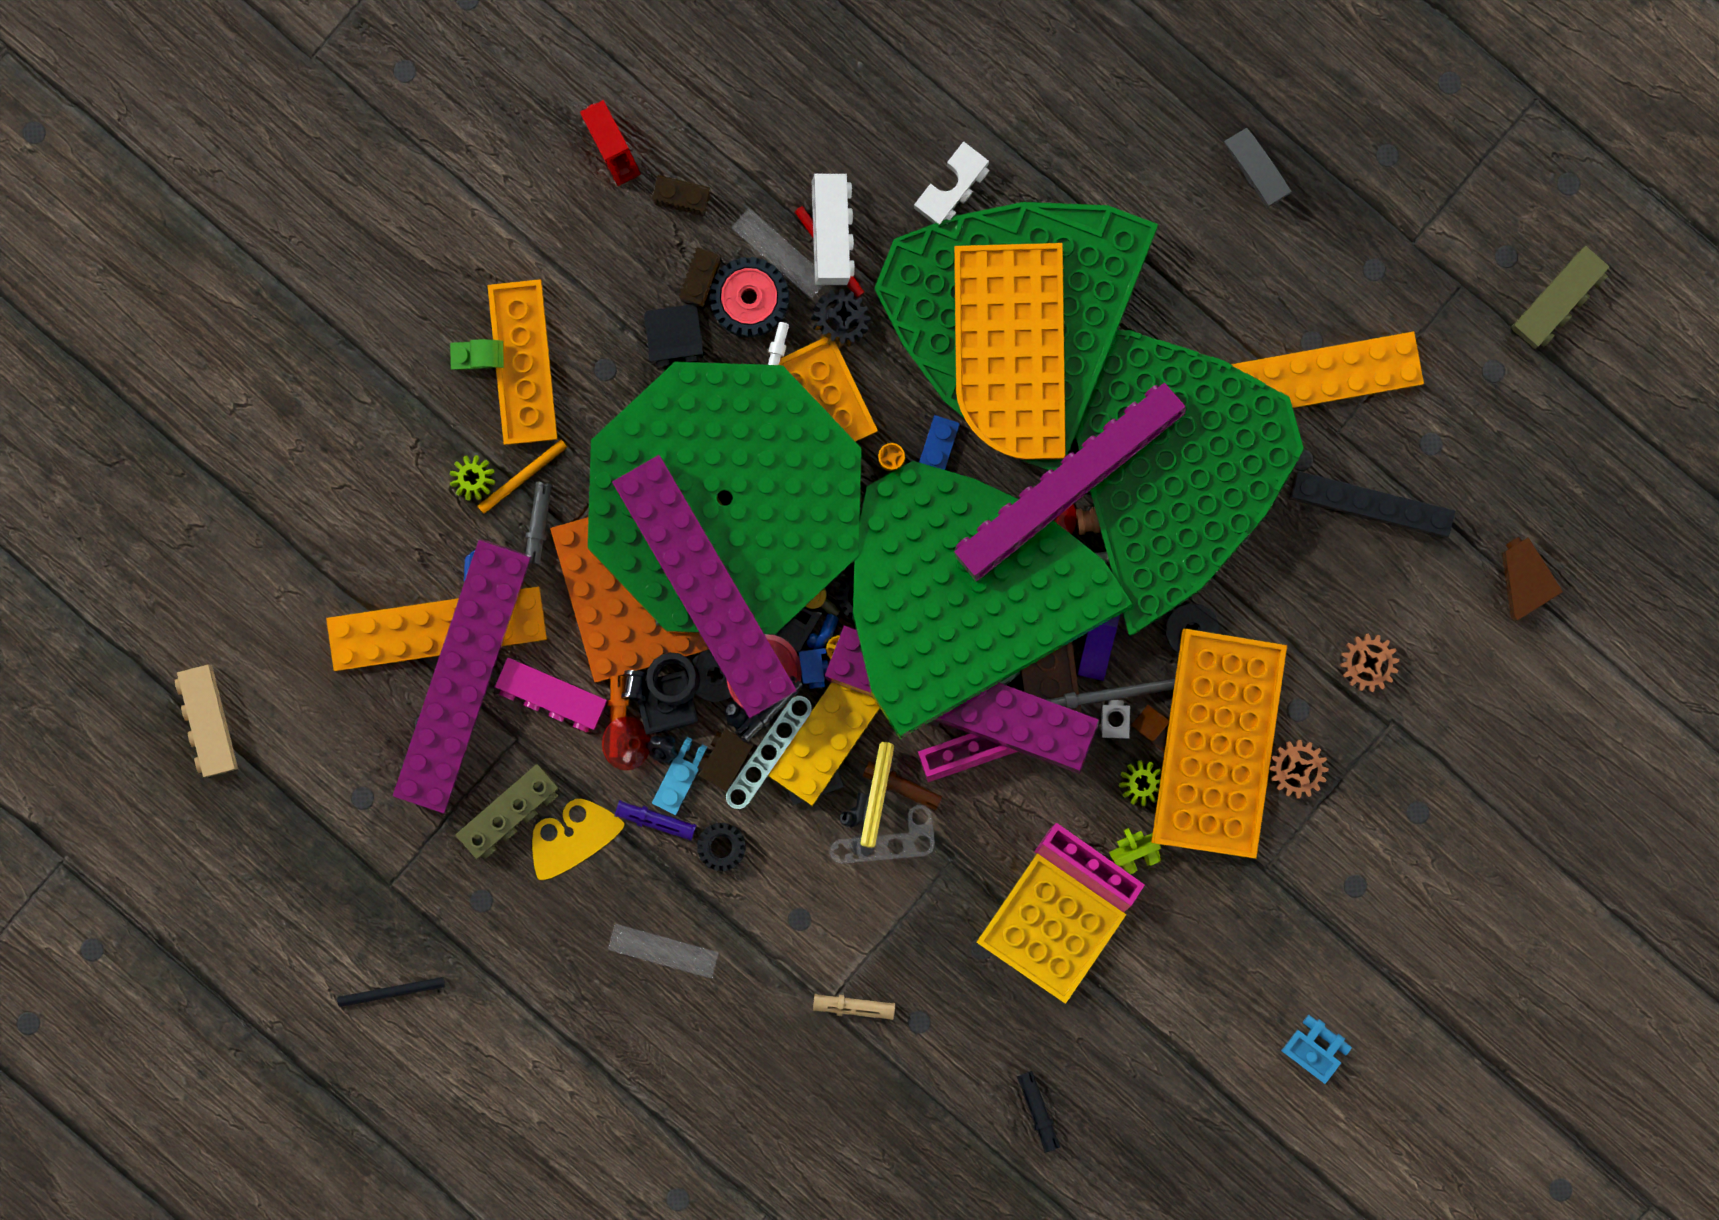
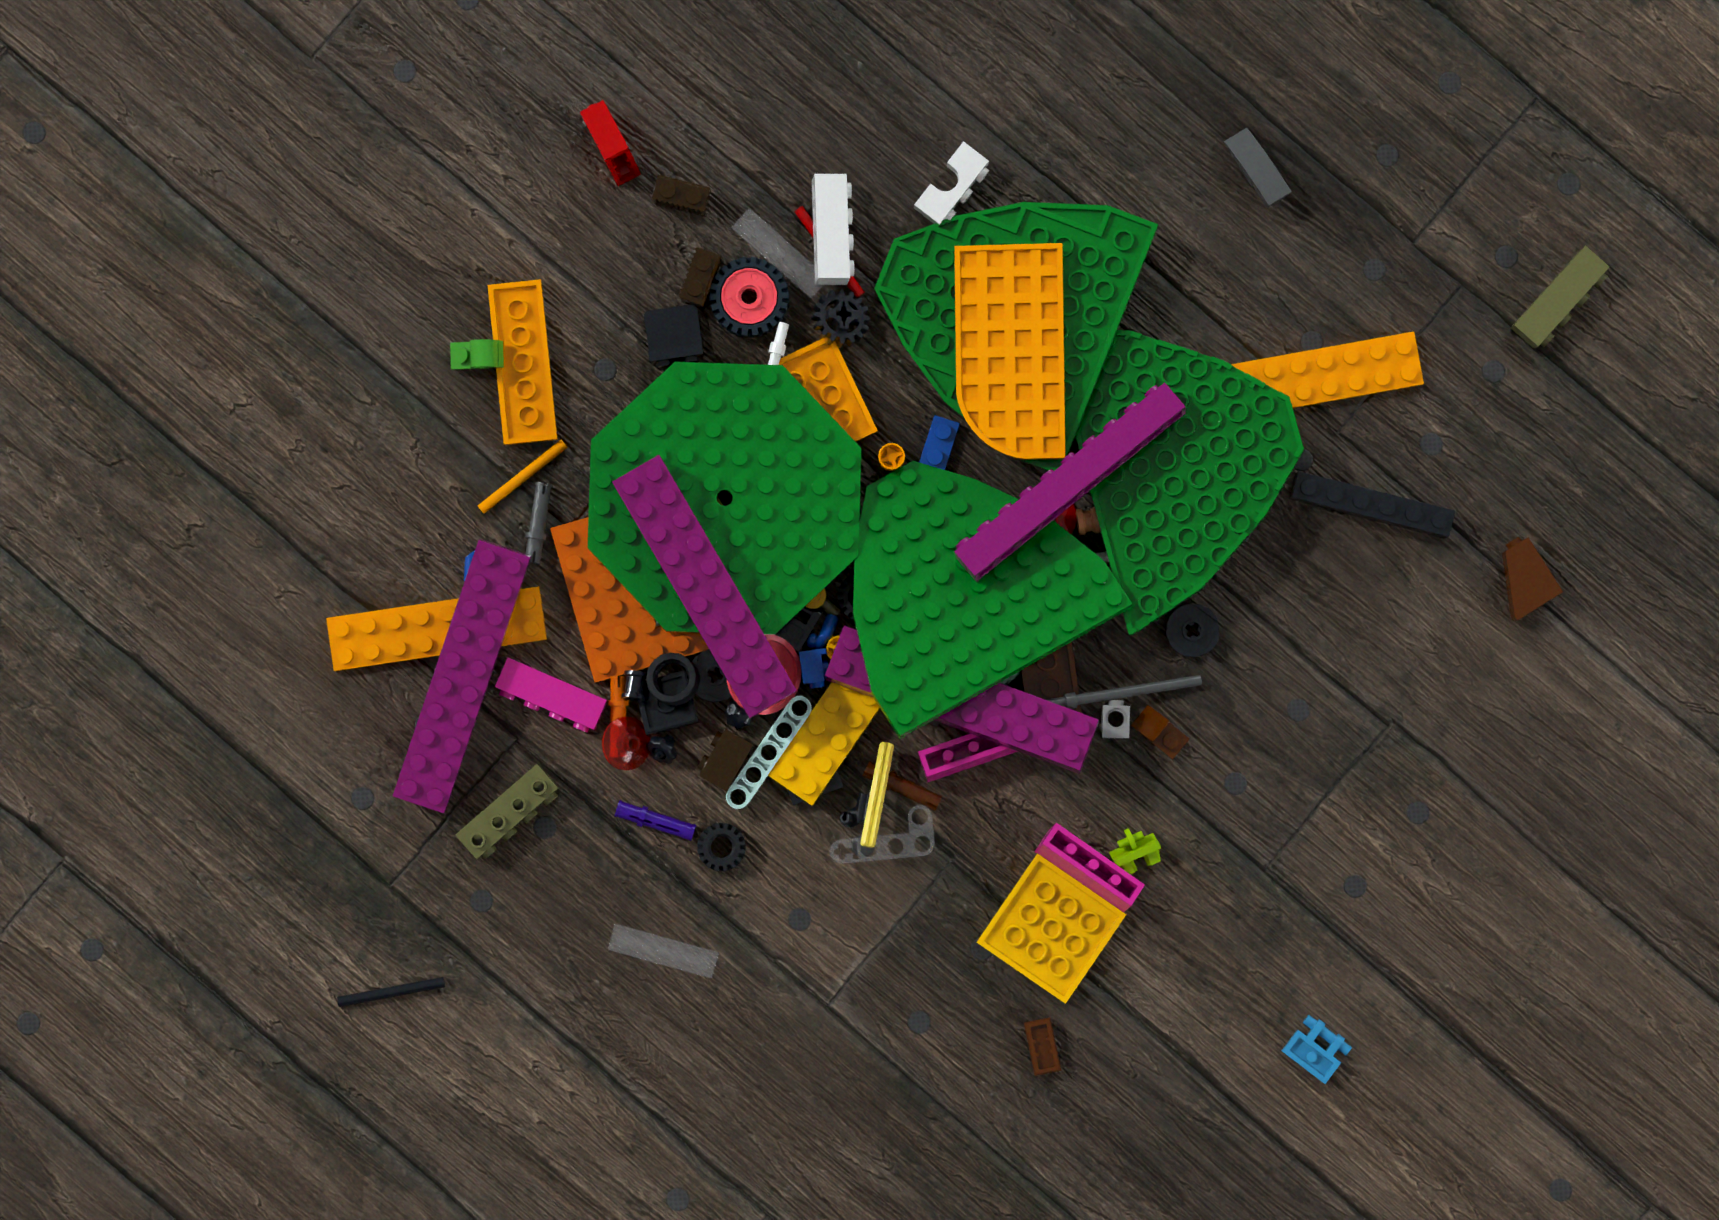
(207, 721): tan brick -> none
(478, 470): lime gear -> none
(566, 852): yellow piece -> none
(678, 779): medium azure hinge -> none
(762, 719): black pin -> none
(853, 1006): tan pin -> none
(1039, 1114): black pin -> none
(1042, 1046): none -> reddish brown plate
(1098, 650): dark purple slope -> none
(1150, 779): lime gear -> none
(1219, 743): light orange plate -> none
(1293, 757): nougat gear -> none
(1363, 651): nougat gear -> none

